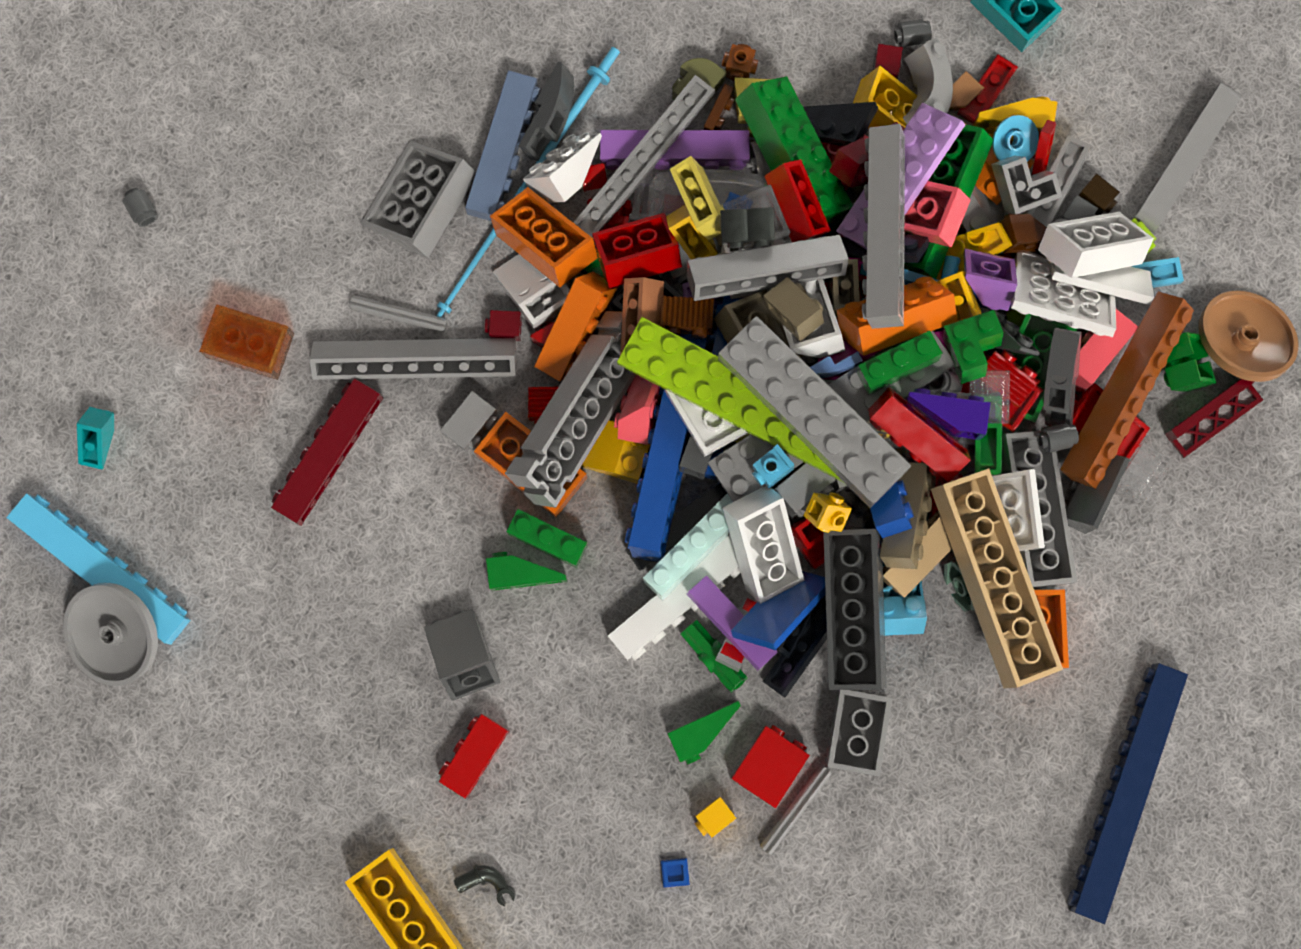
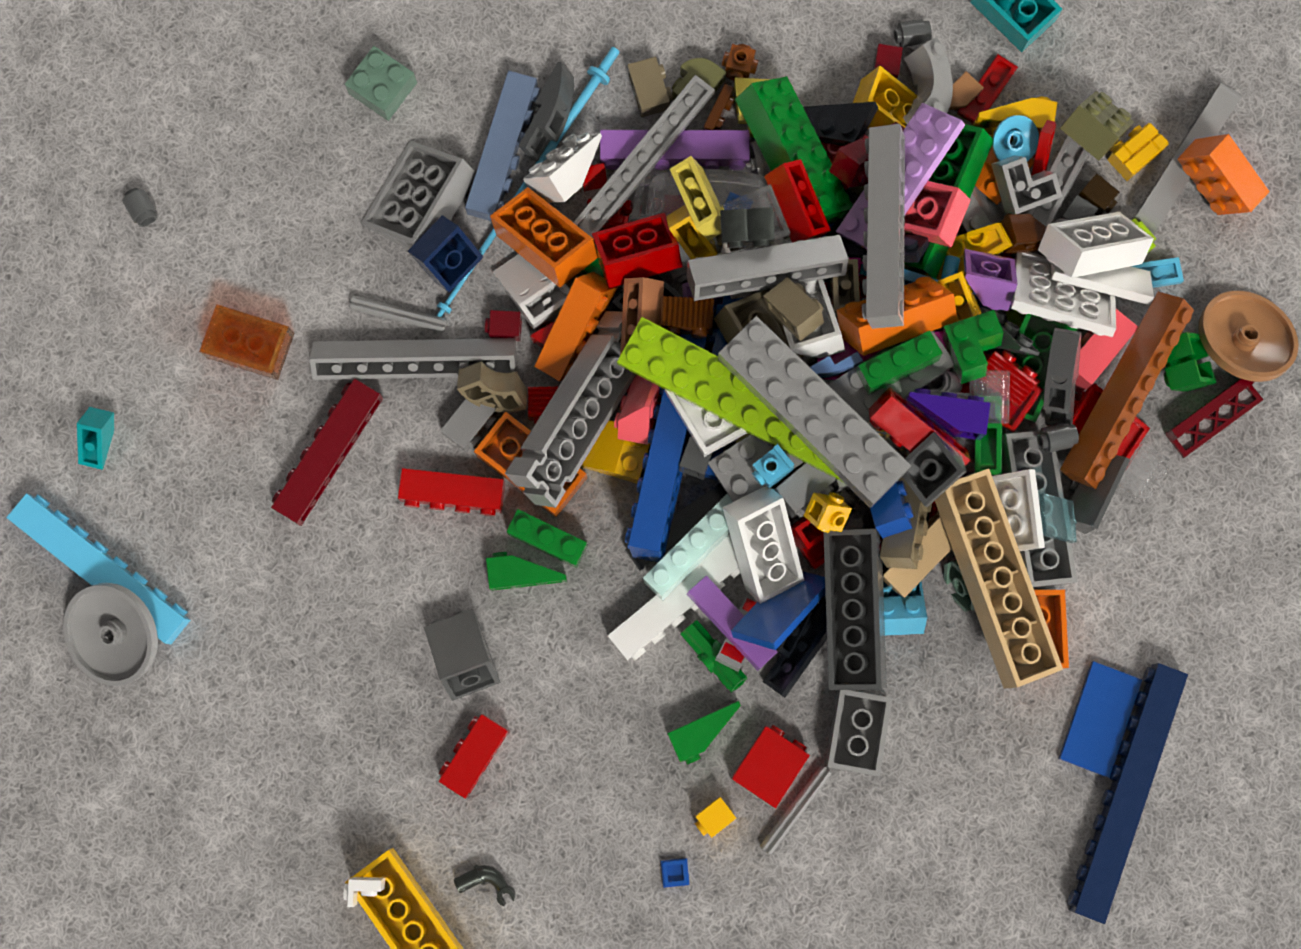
(367, 886): none -> white bracket
(381, 83): none -> sand green brick
(445, 253): none -> dark blue brick
(451, 490): none -> red brick
(492, 388): none -> dark tan brick
(649, 86): none -> dark tan brick
(933, 468): none -> dark grey slope
(1058, 518): none -> clear light blue piece
(1097, 124): none -> olive brick
(1100, 719): none -> blue tile
(1138, 151): none -> yellow brick
(1223, 175): none -> orange brick

